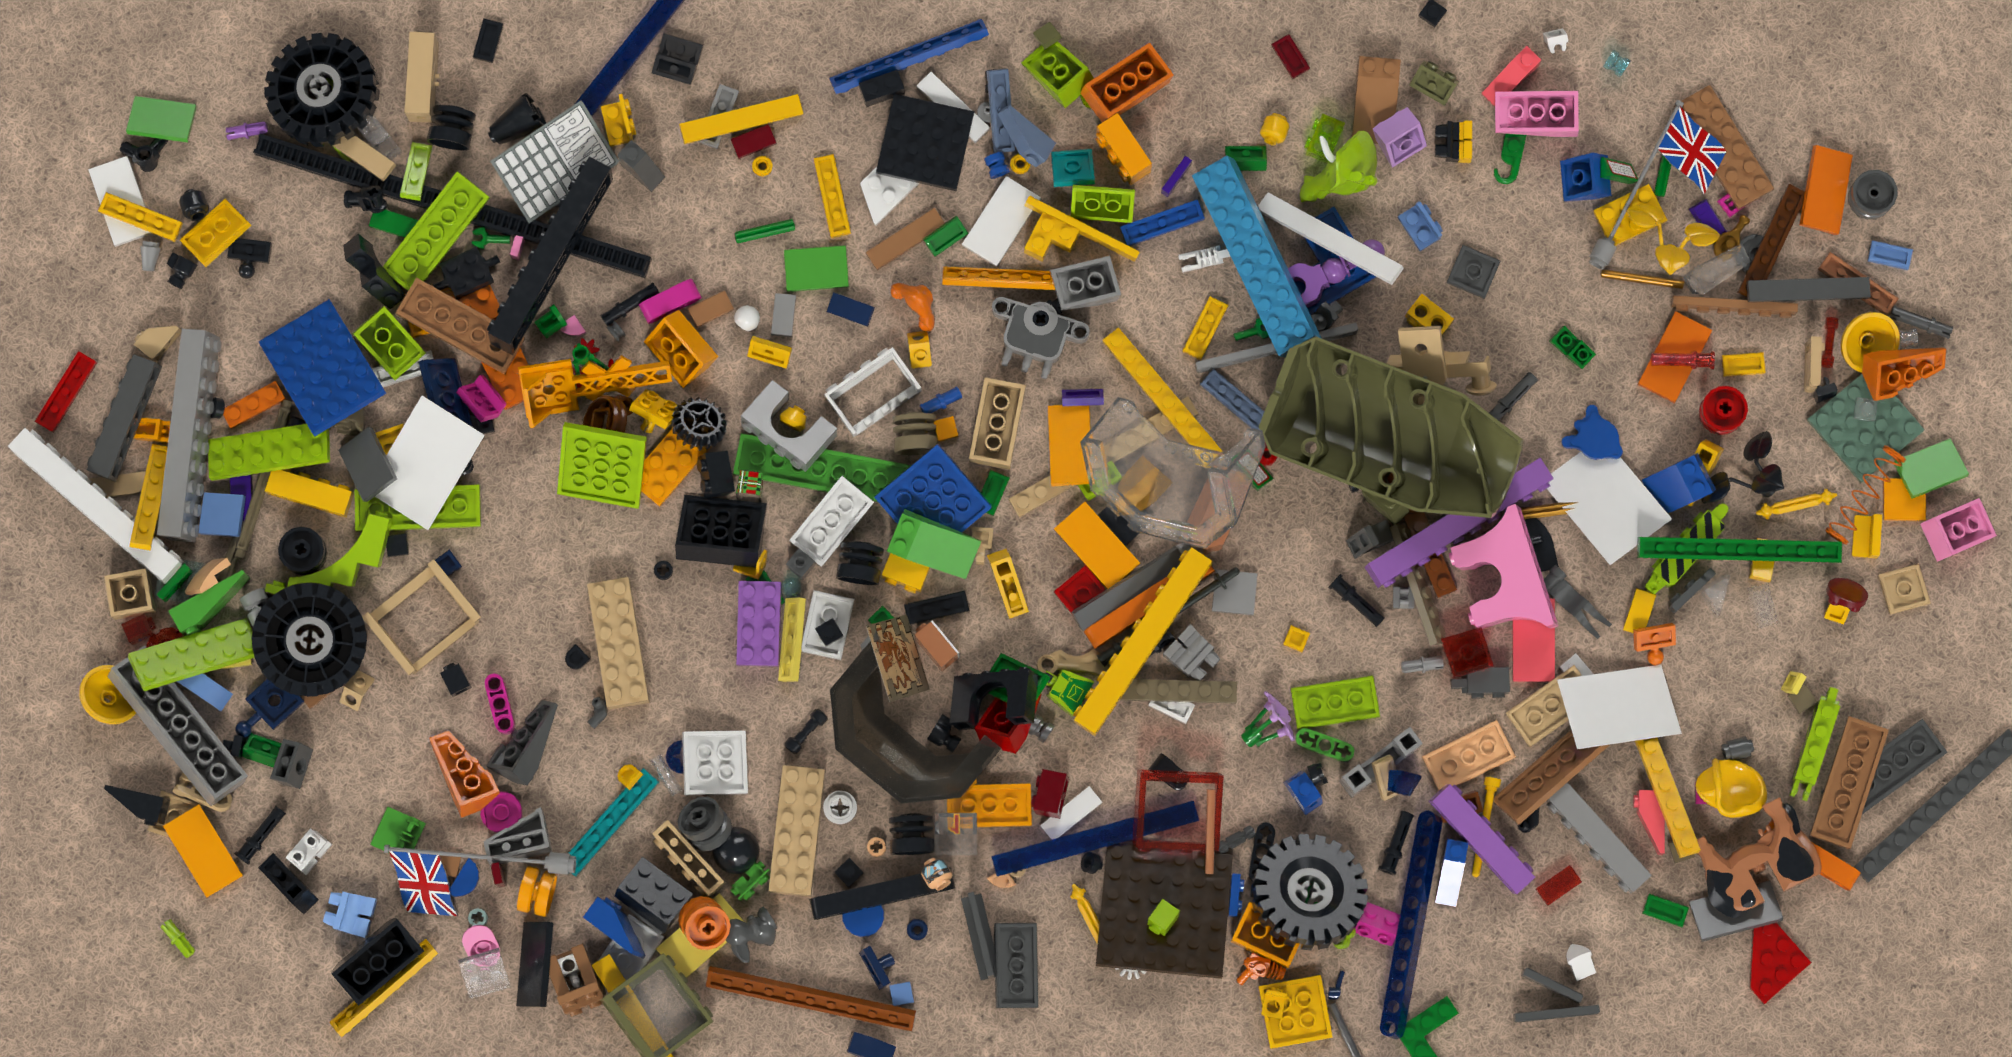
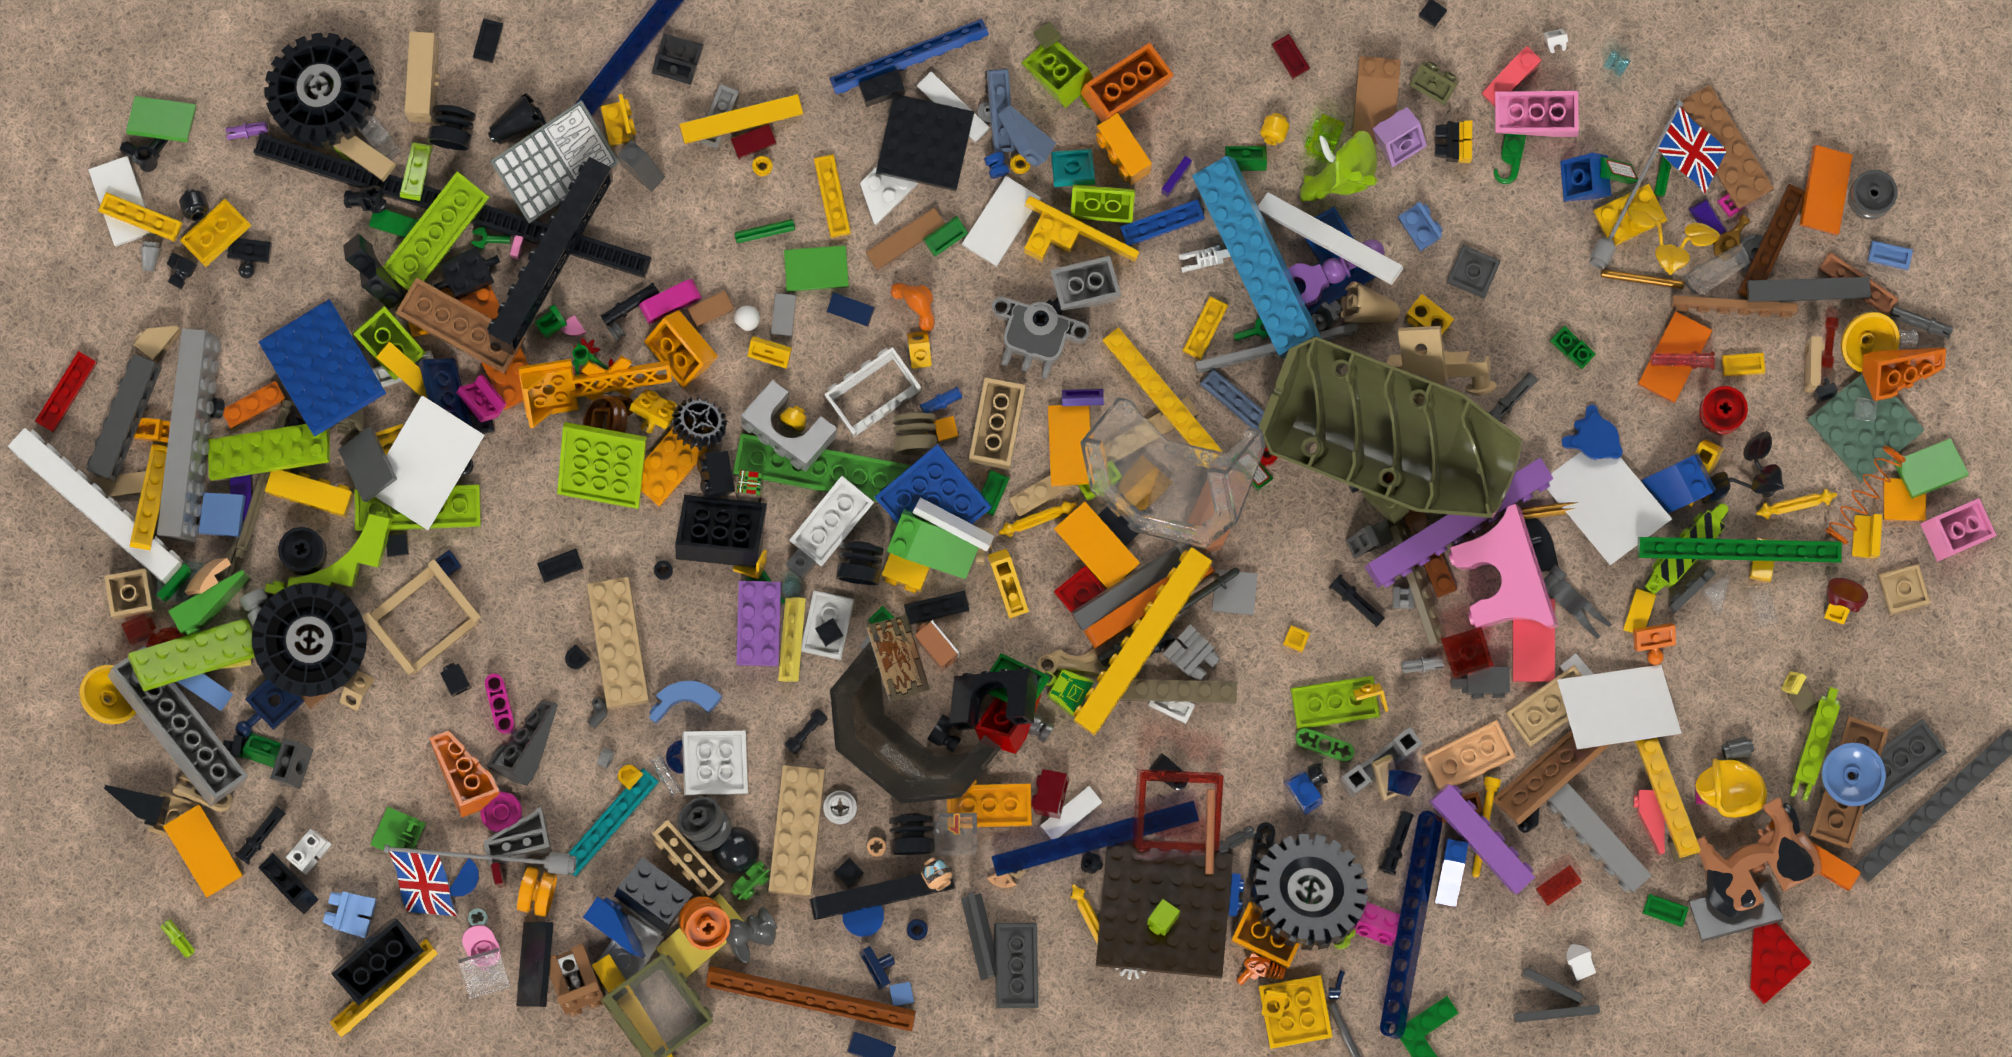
(402, 368): none -> yellow tile
(451, 865): medium nougat tile -> none
(560, 565): none -> black tile
(606, 758): none -> light grey axle
(684, 691): none -> medium blue arch
(953, 524): none -> white tile
(997, 278): light orange tile -> none
(1037, 518): none -> yellow wheel
(1279, 712): plant -> none
(1367, 306): none -> tan cone
(1371, 690): none -> yellow bracket
(1866, 767): none -> medium blue dish

